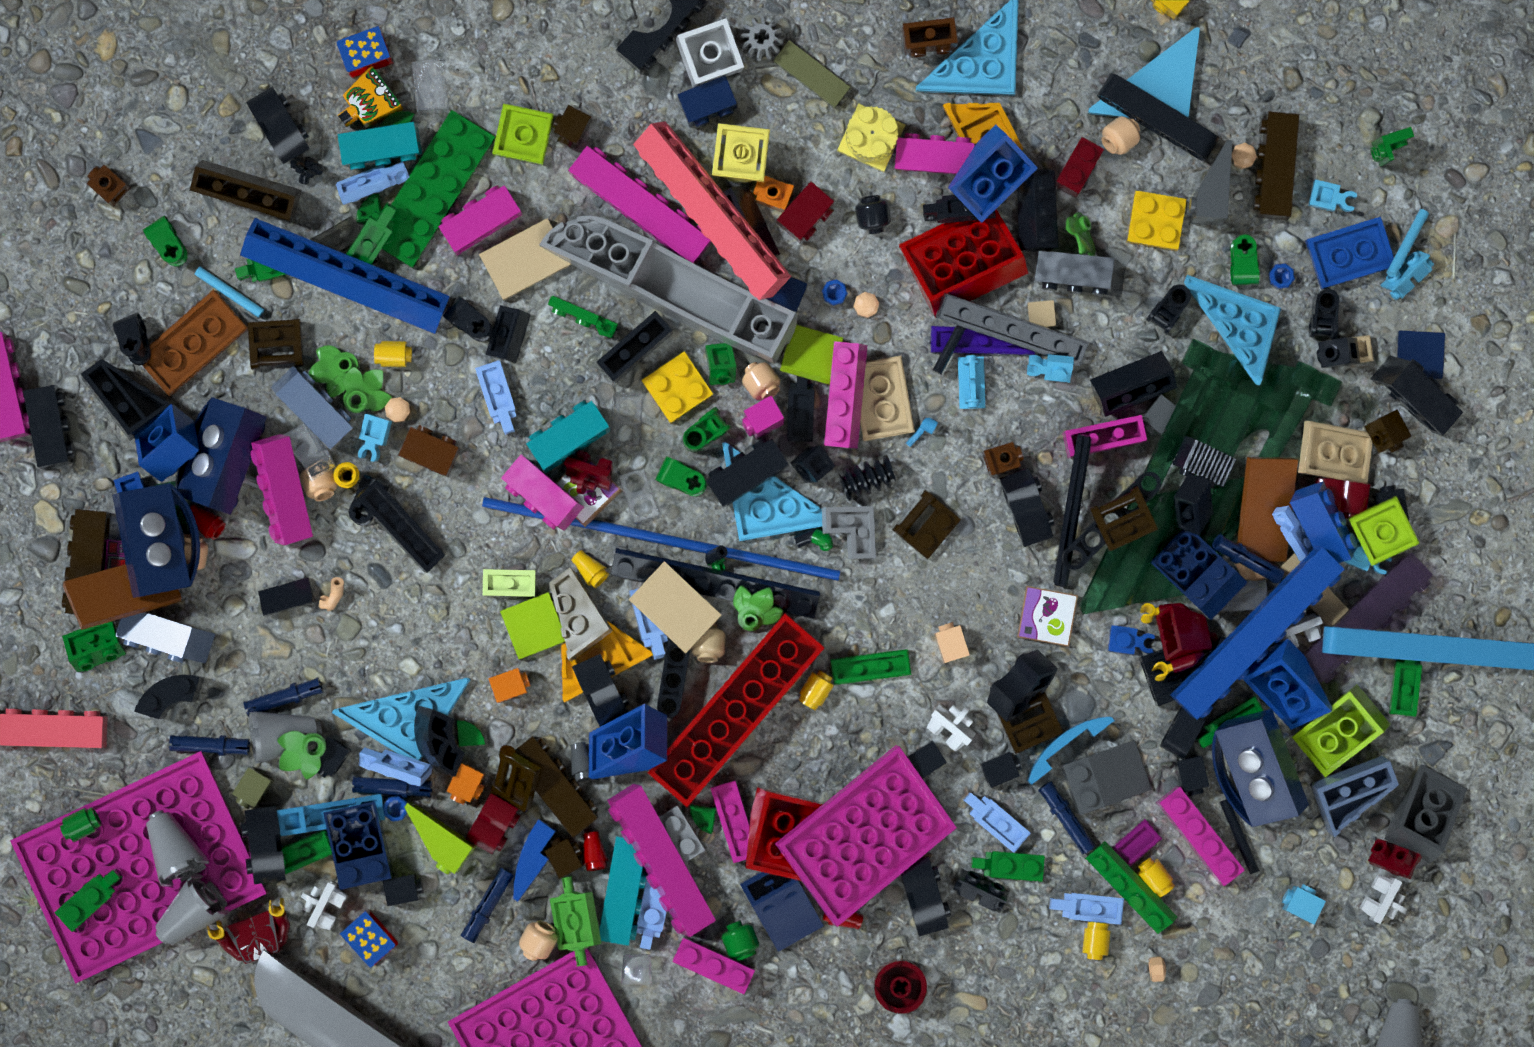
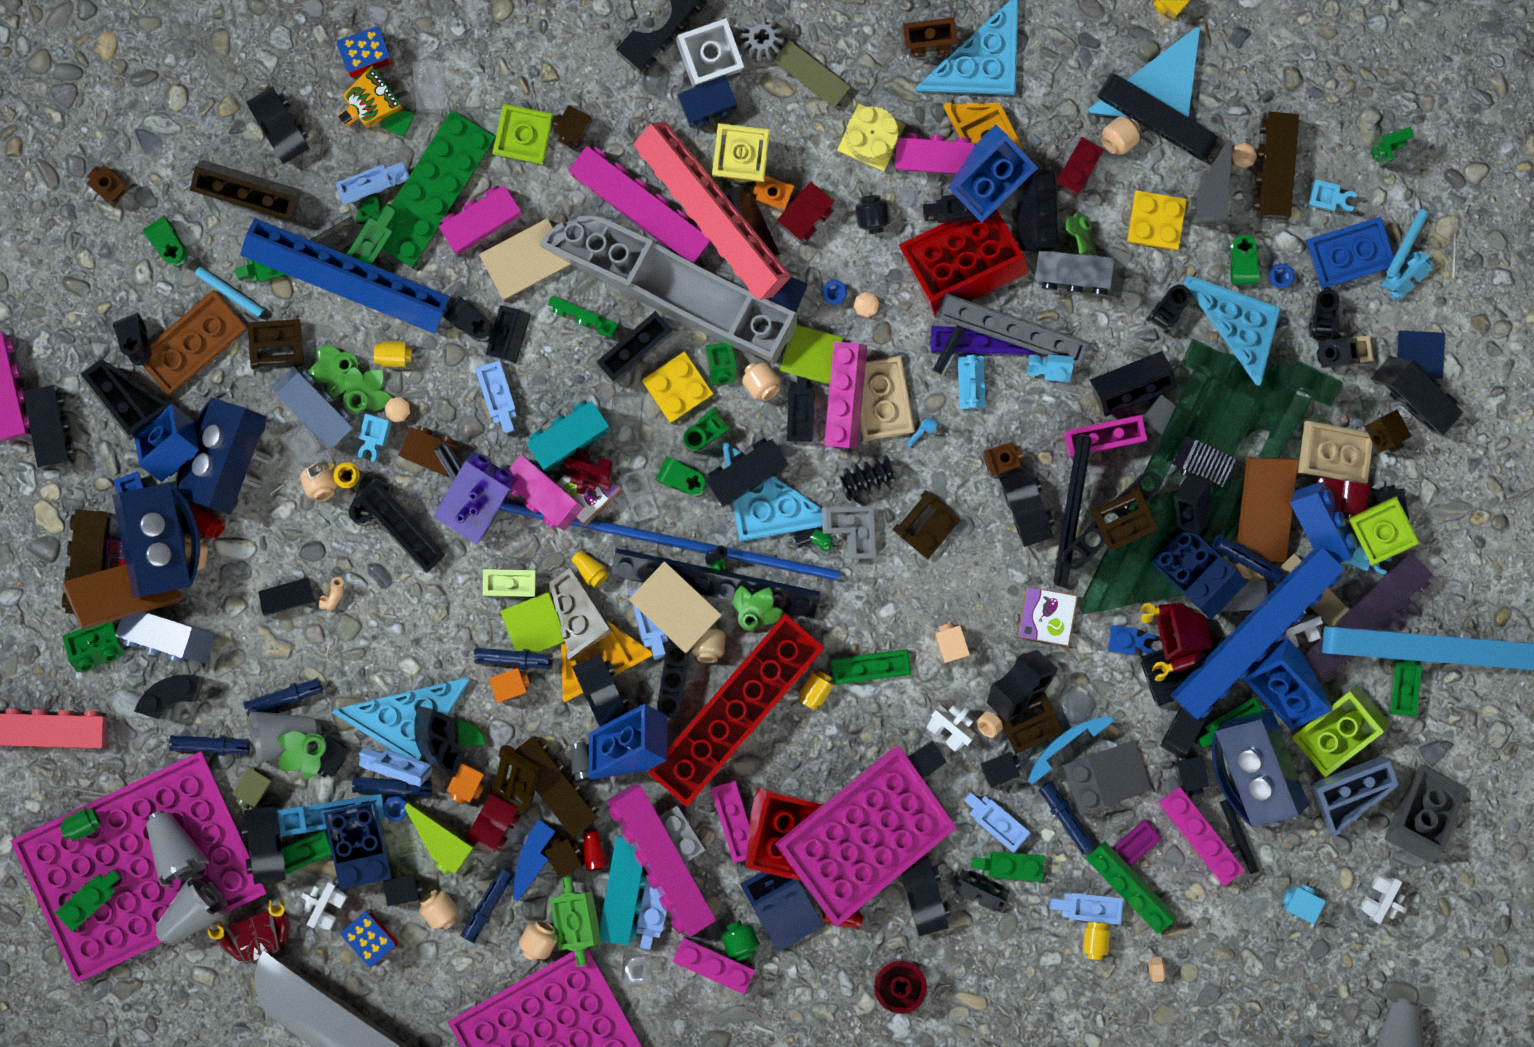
(281, 489): dark pink brick -> none
(306, 169): black plant -> none
(380, 145): teal brick -> none
(438, 909): none -> light nougat head
(475, 494): none -> piece
(523, 659): none -> dark blue pin
(703, 817): green tile -> none
(762, 418): dark pink brick -> none
(812, 464): black brick -> none
(989, 724): none -> light nougat tile
(1042, 313): tan tile -> none
(1156, 877): yellow brick -> none
(1293, 531): light blue hinge -> none
(1394, 858): dark red hips -> none

